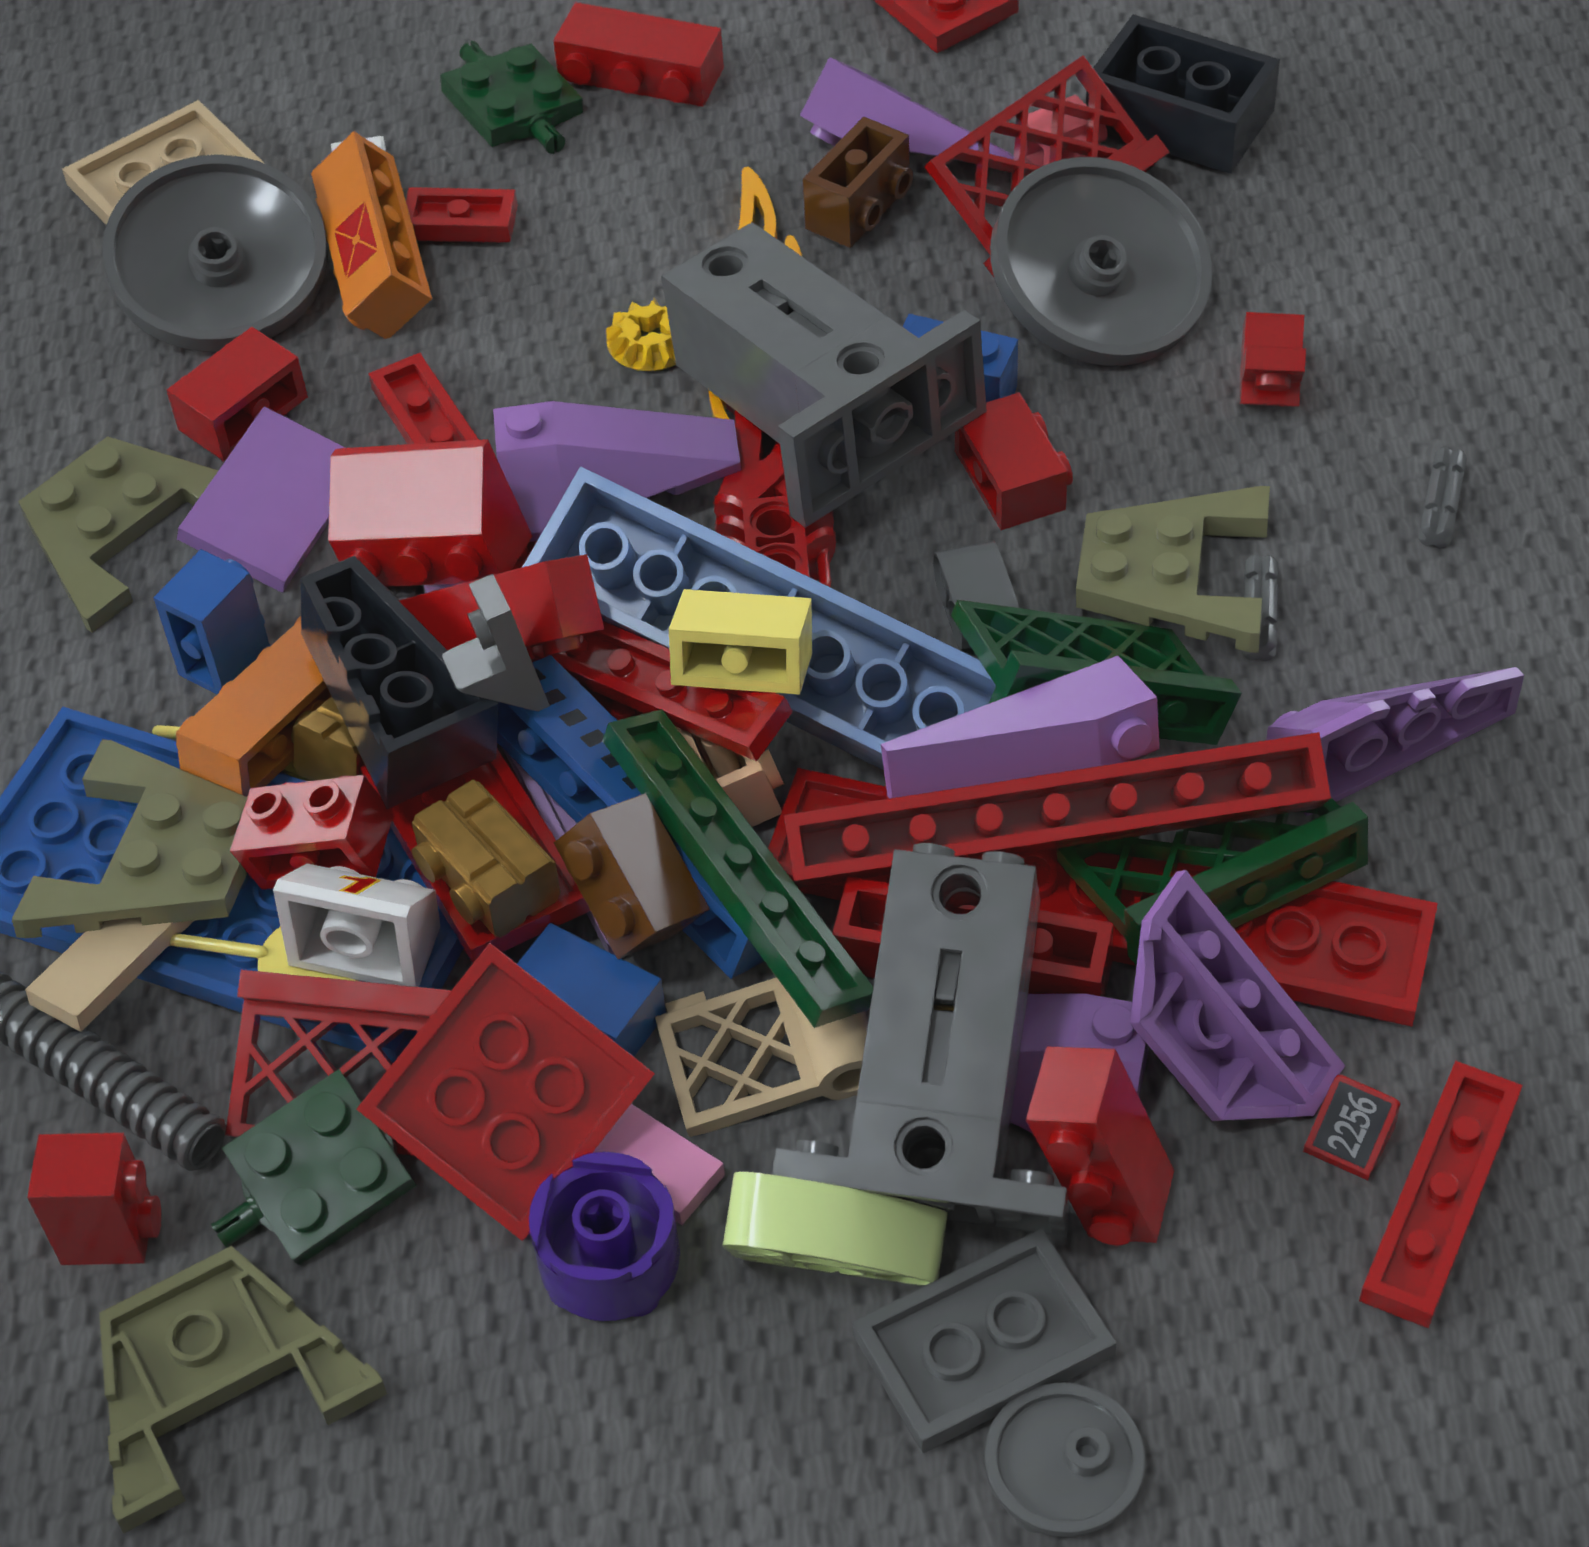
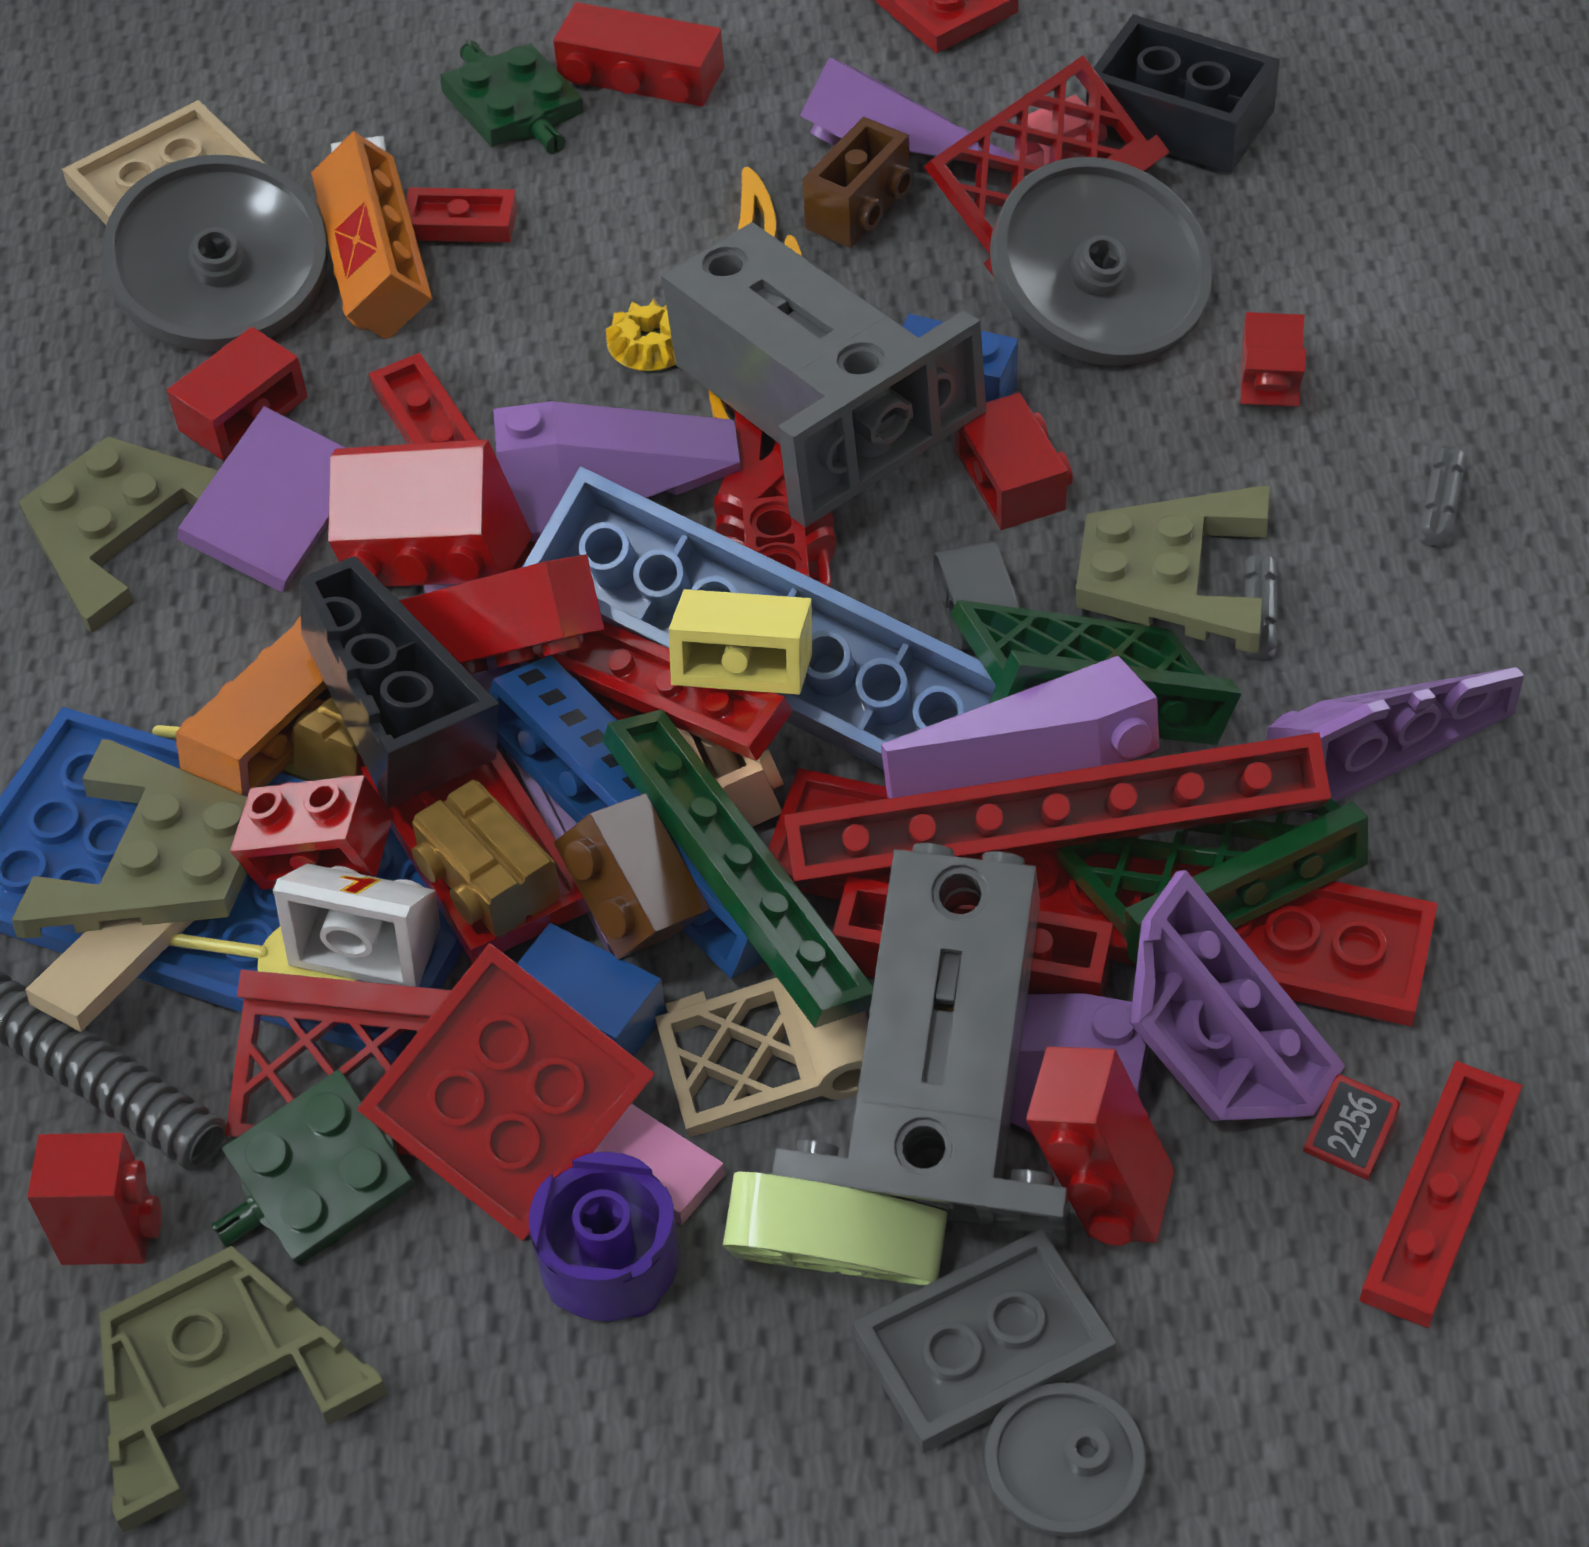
(212, 620): blue brick -> none
(497, 660): dark grey slope -> none

